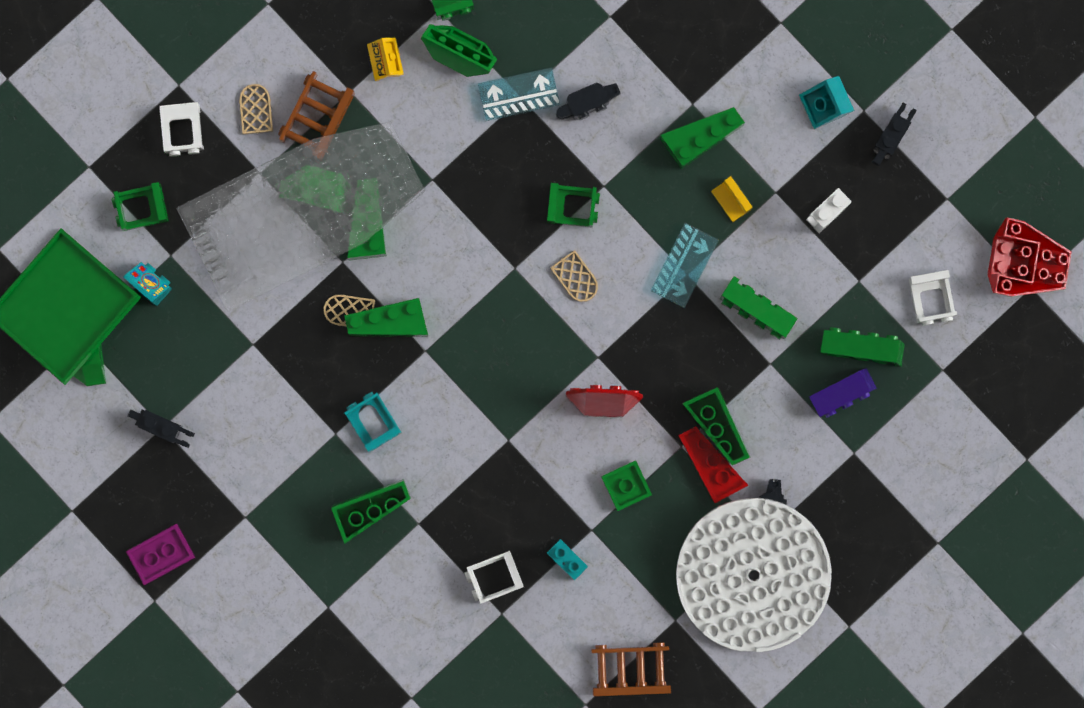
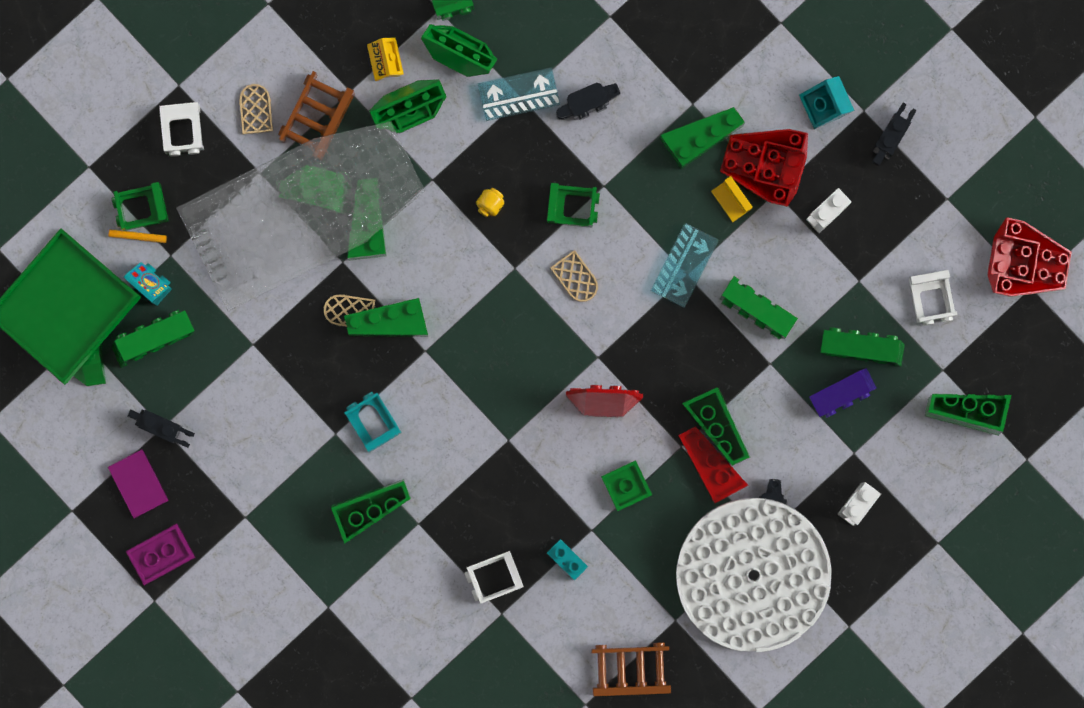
(137, 236): none -> light orange bar
(138, 483): none -> magenta tile
(152, 337): none -> green wedge
(410, 105): none -> green wedge
(490, 202): none -> yellow head
(767, 163): none -> red wedge
(859, 503): none -> white window
(972, 411): none -> green wedge

